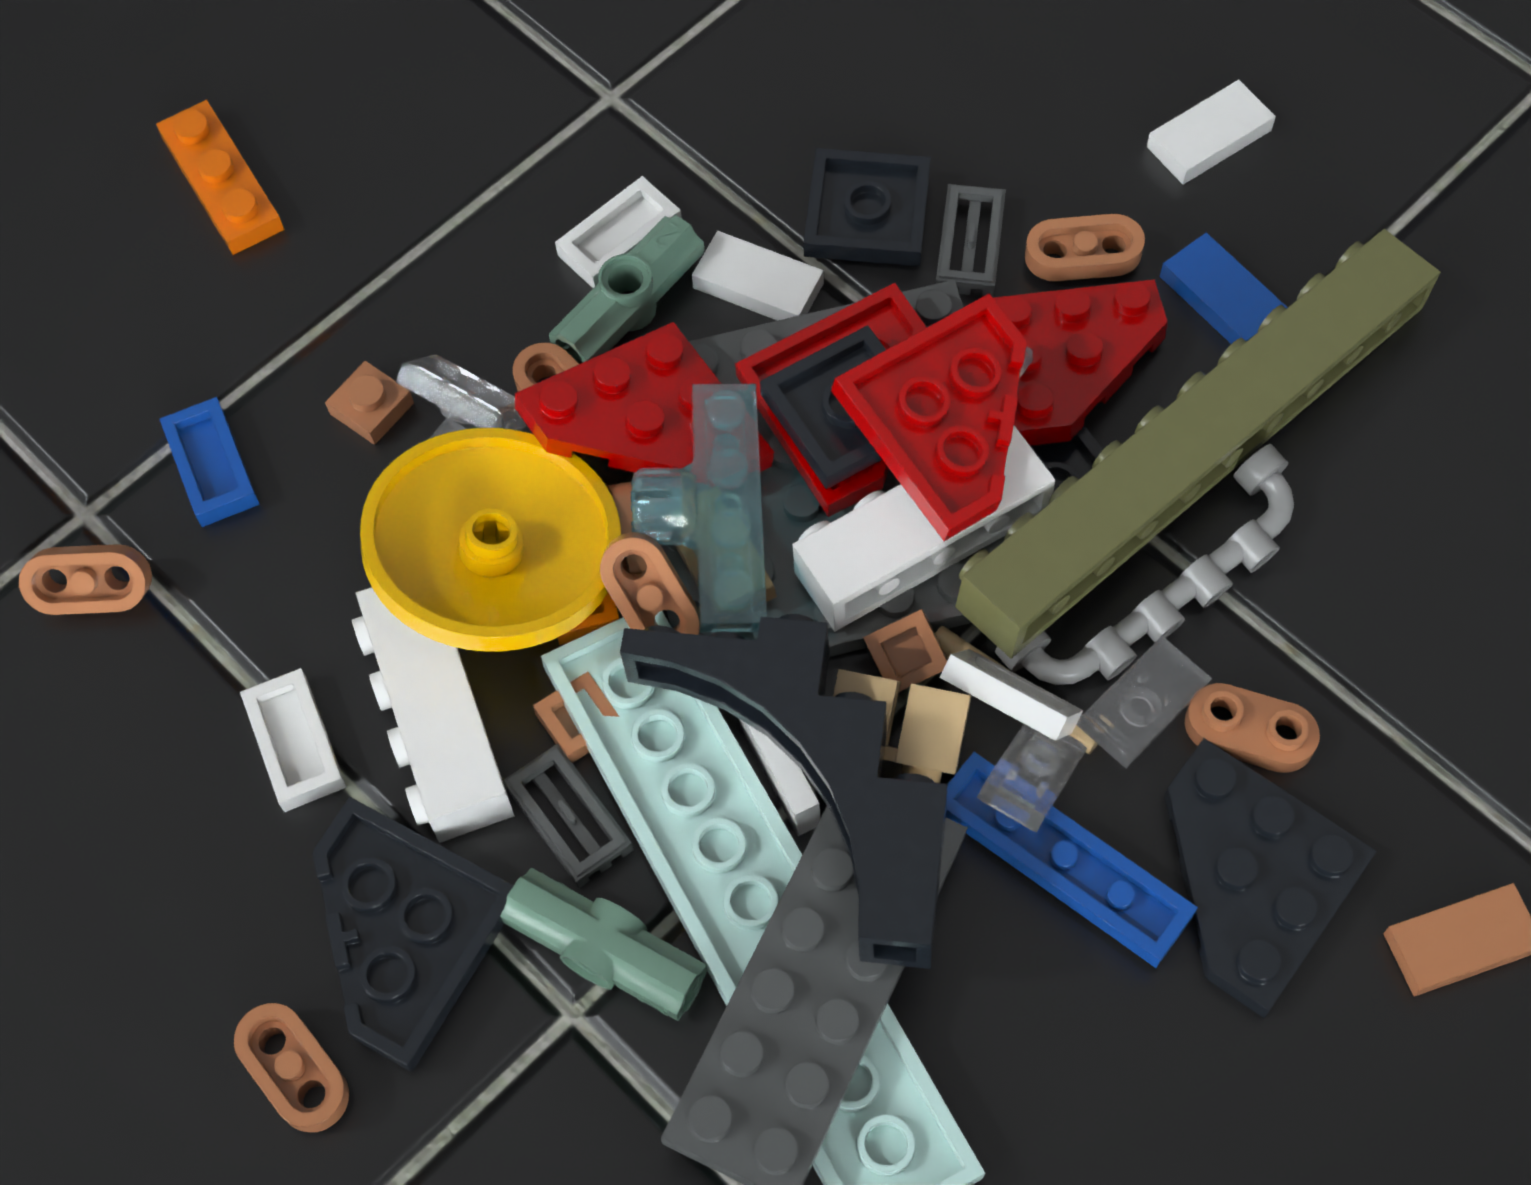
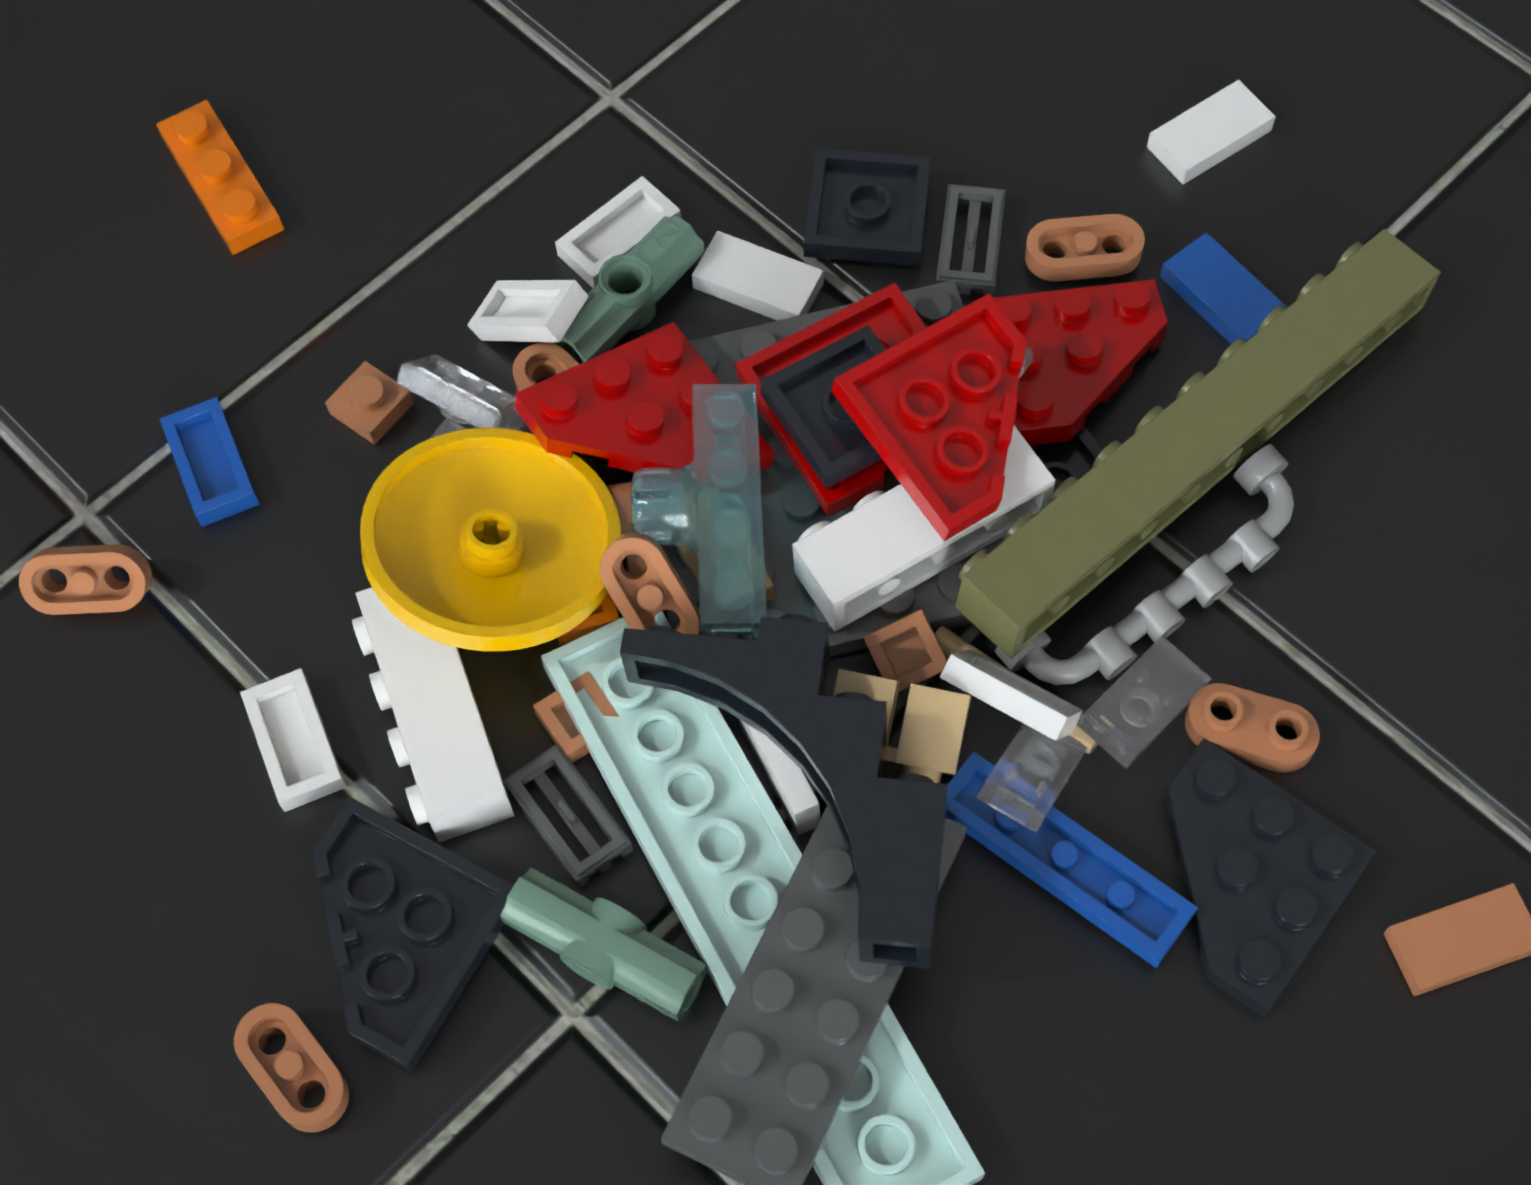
(528, 310): none -> white tile

